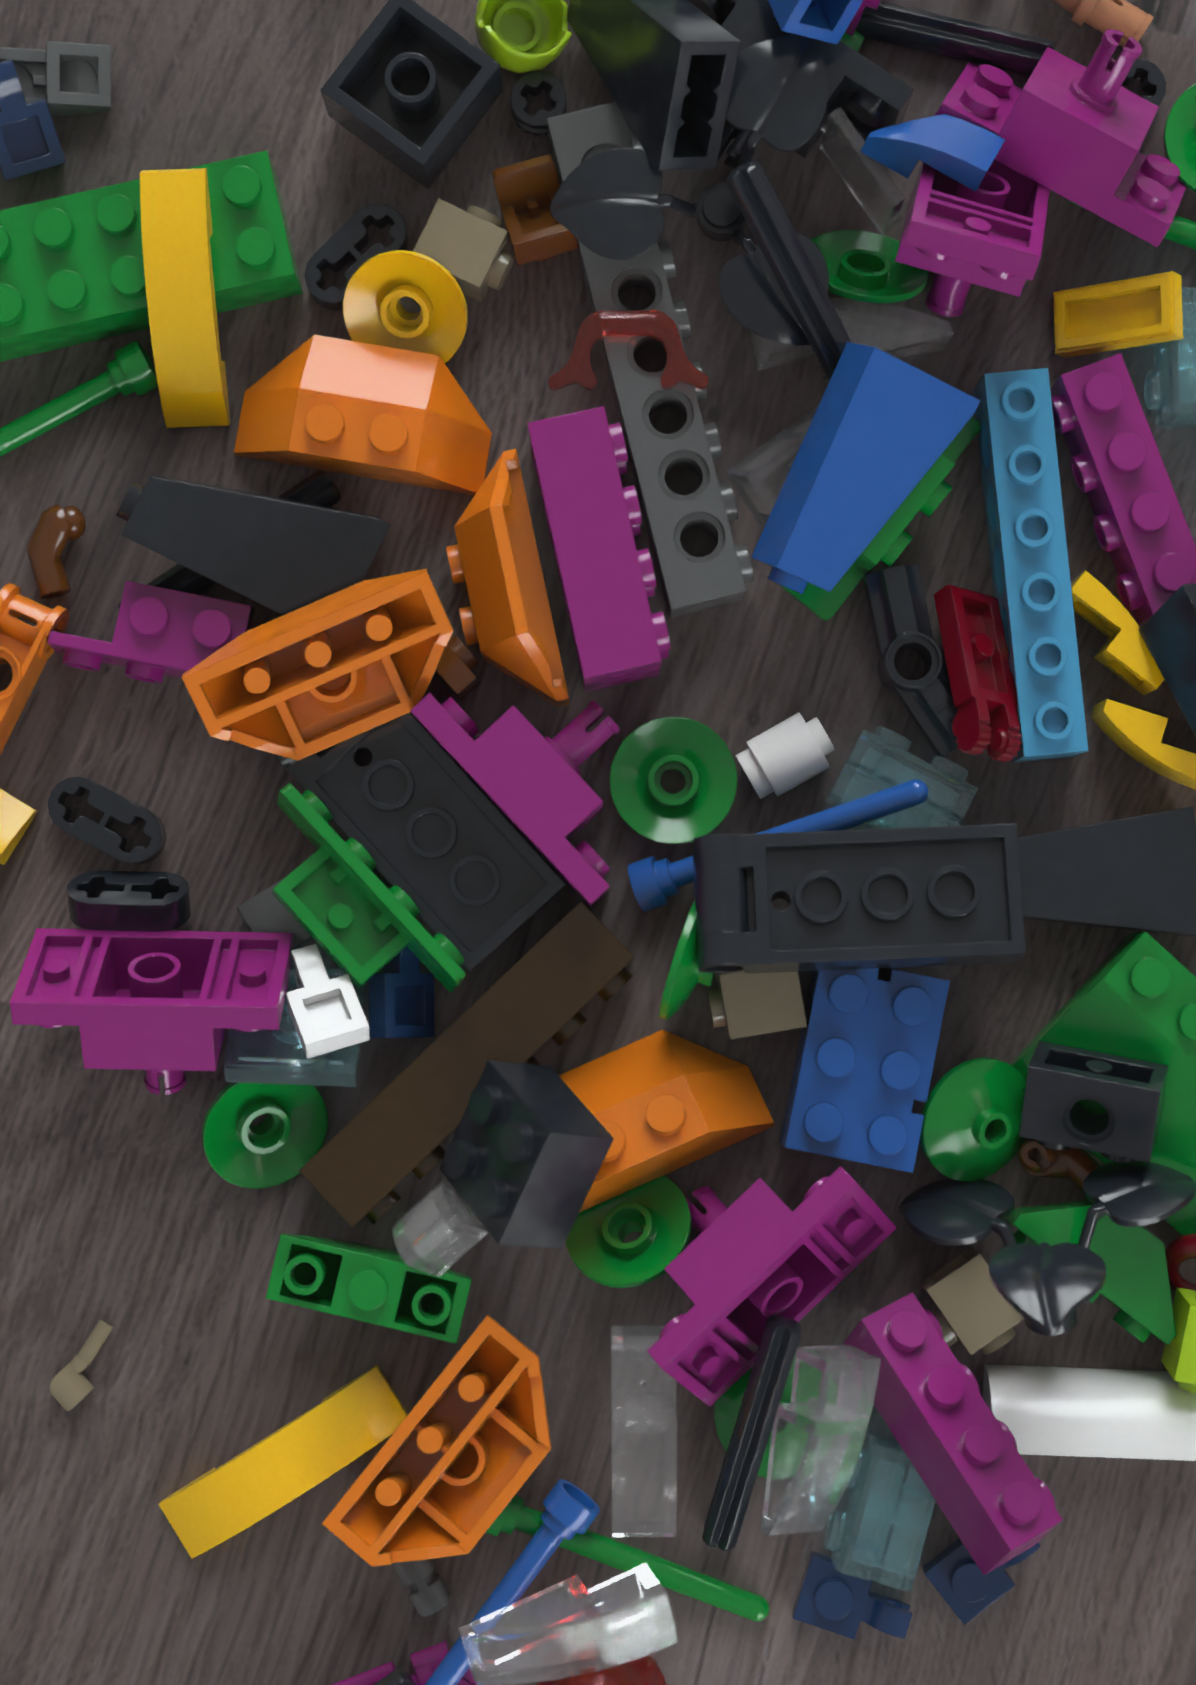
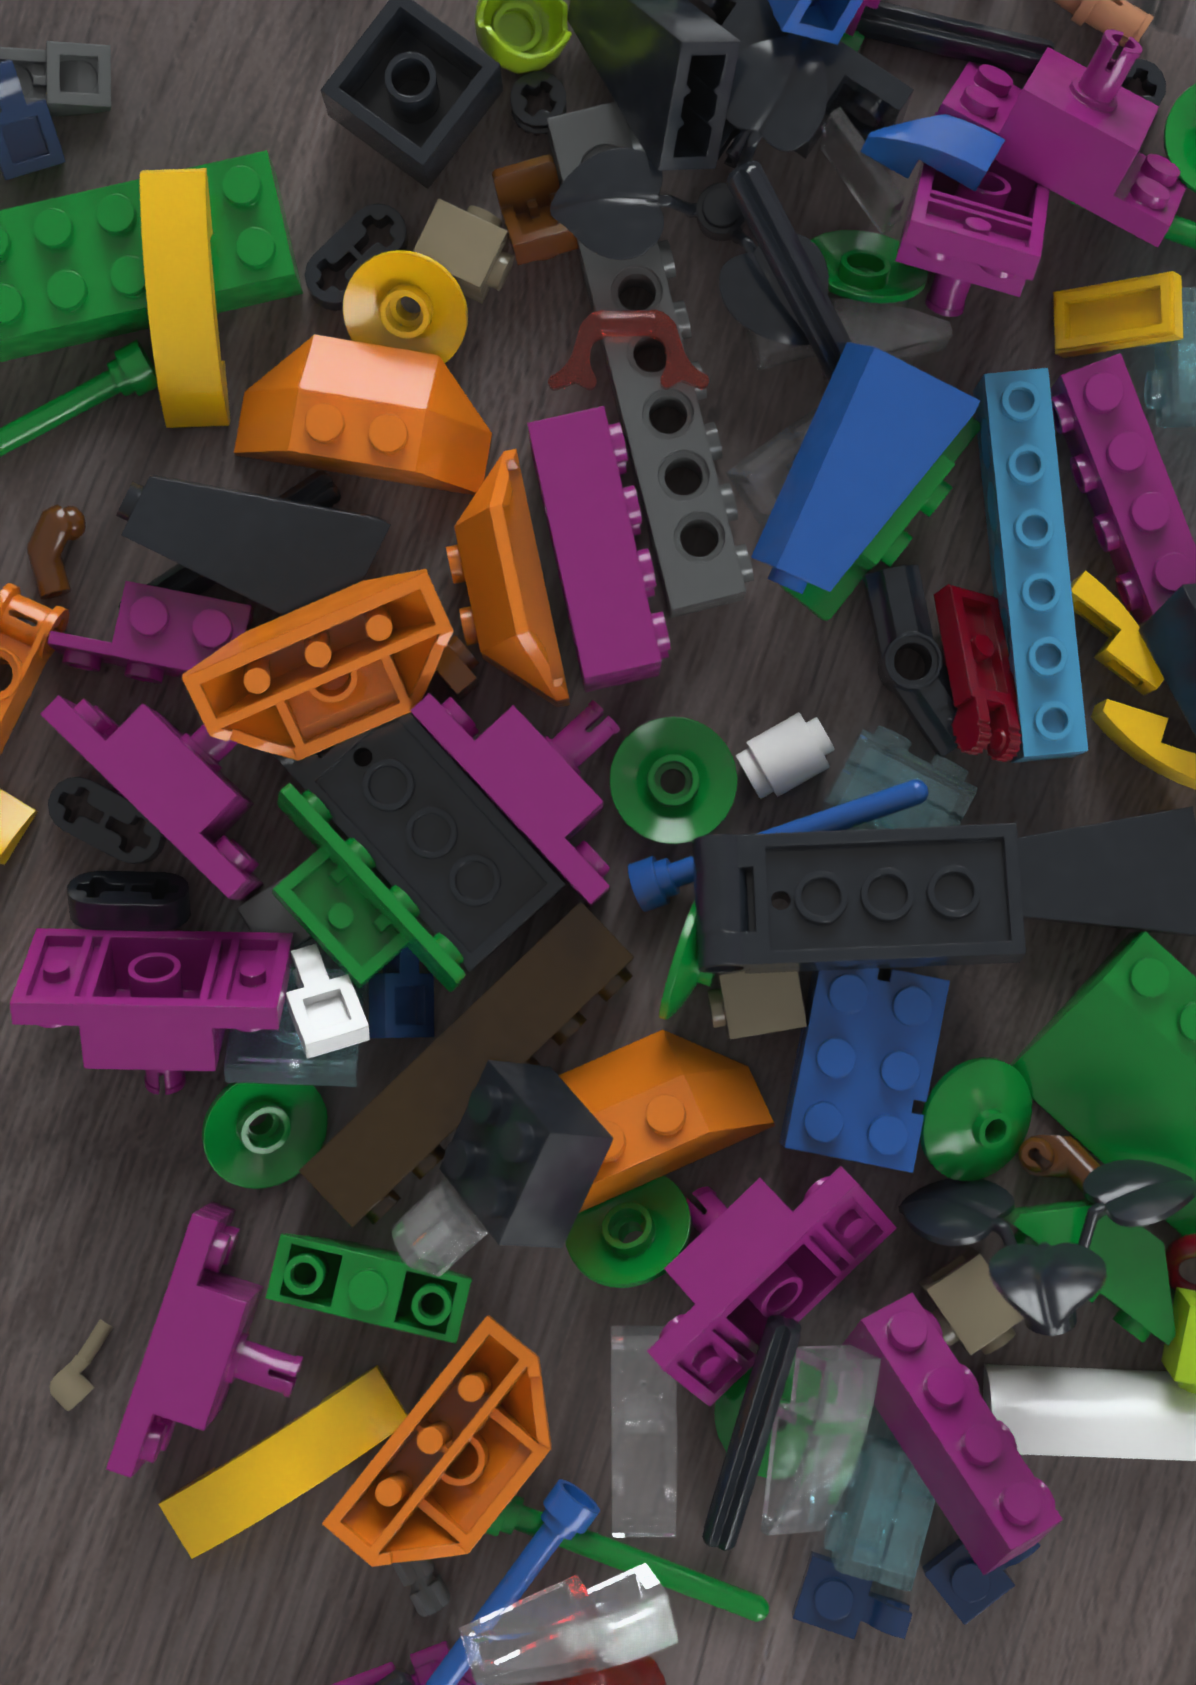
(170, 781): none -> magenta brick
(198, 1346): none -> magenta brick
(1124, 1086): black brick -> none

